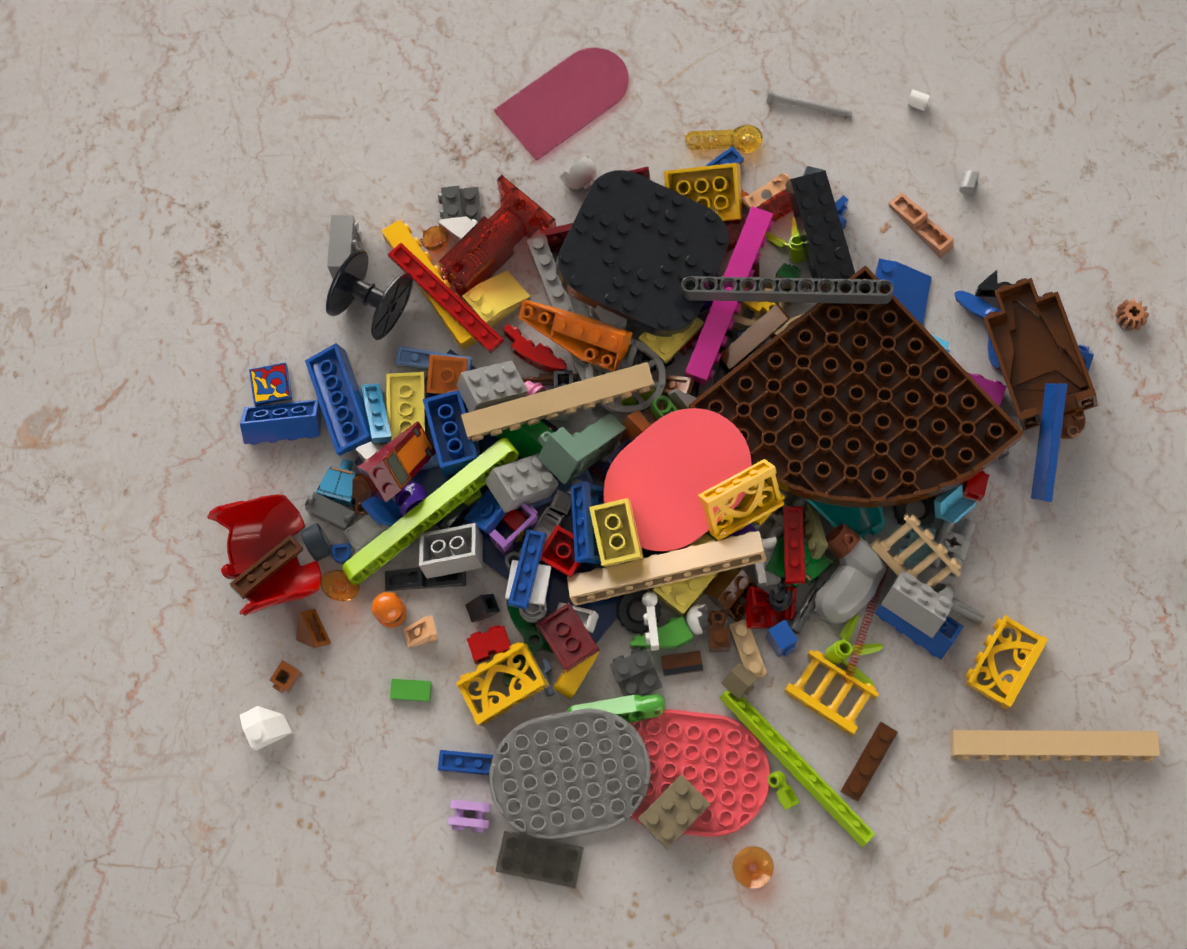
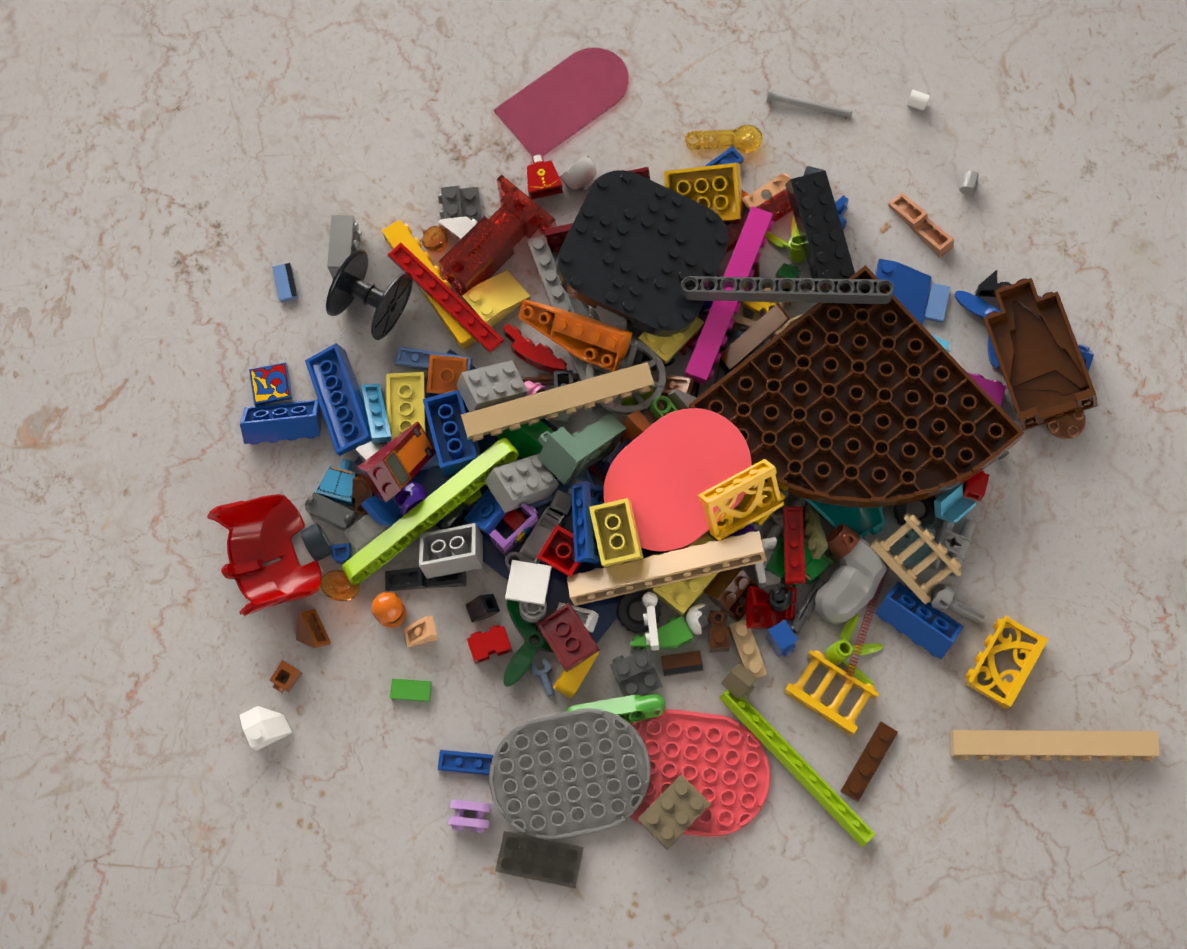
(266, 567): reddish brown plate -> none
(285, 282): none -> medium blue tile
(527, 569): blue tile -> none
(528, 688): yellow fence -> none
(542, 178): none -> red torso
(763, 863): clear orange dish -> none
(785, 793): lime plate -> none
(917, 604): light grey brick -> none
(937, 302): none -> medium blue tile
(1049, 441): blue arch -> none
(1132, 314): nougat gear -> none

